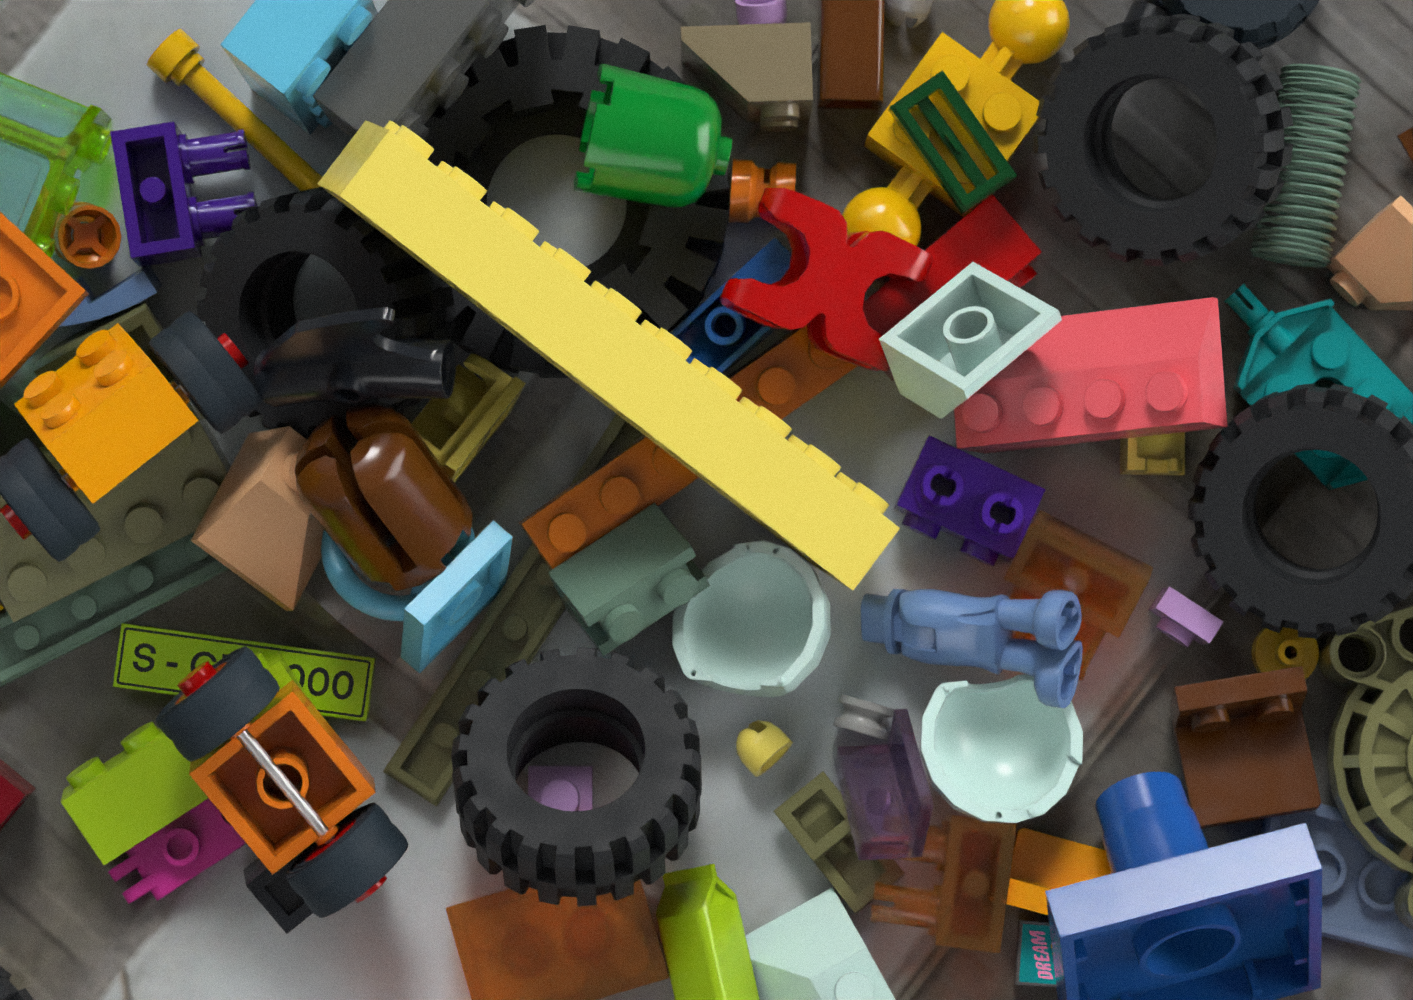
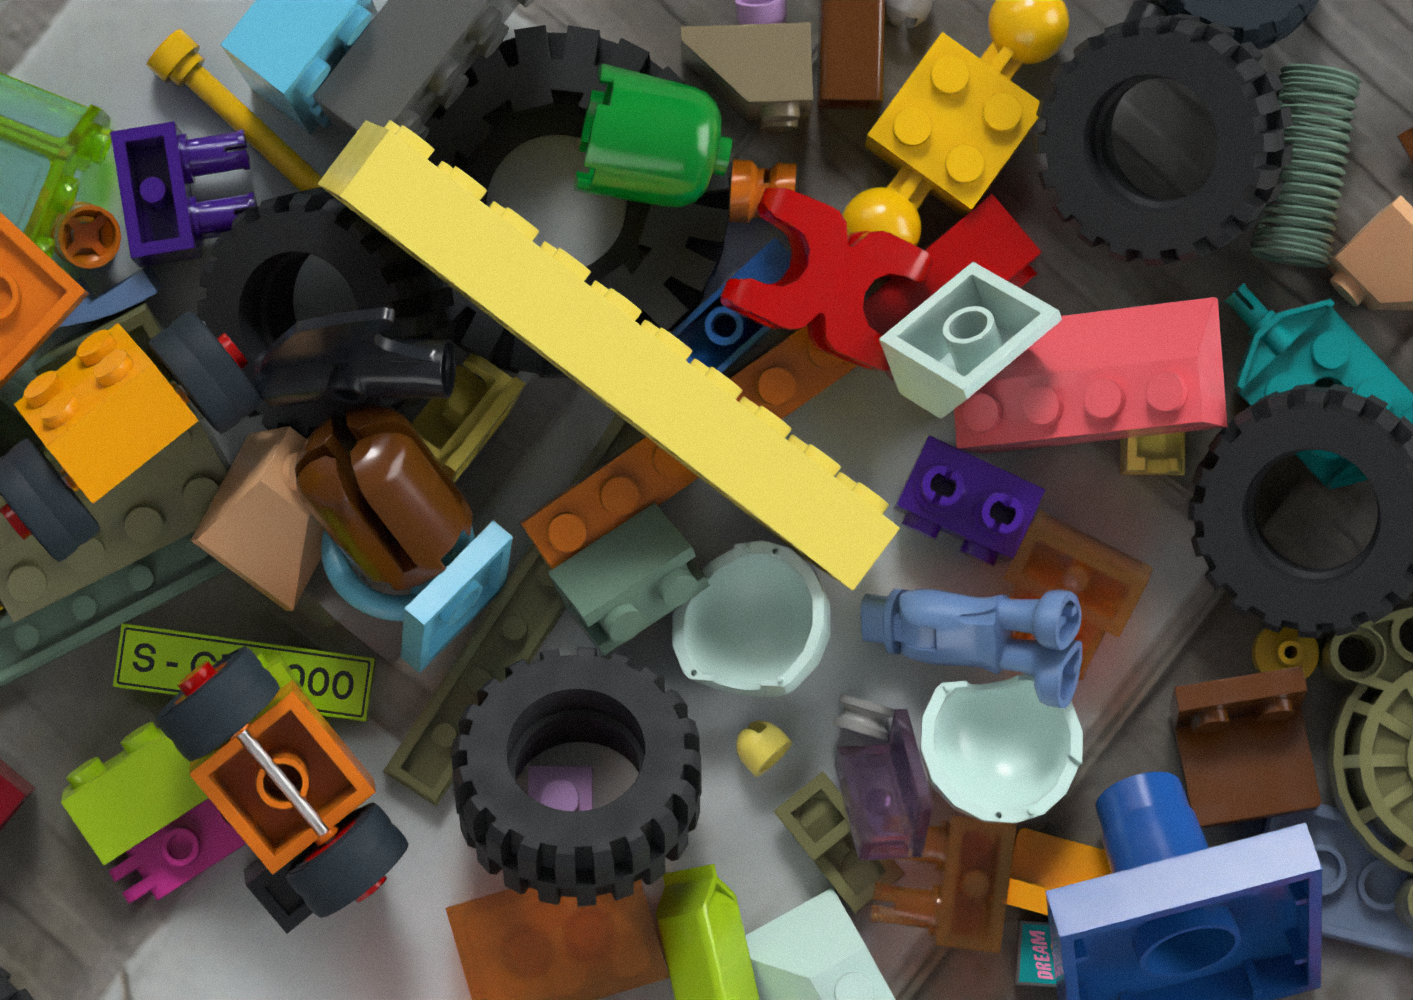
(983, 187): dark green tile -> none
(1183, 619): lavender plate -> none

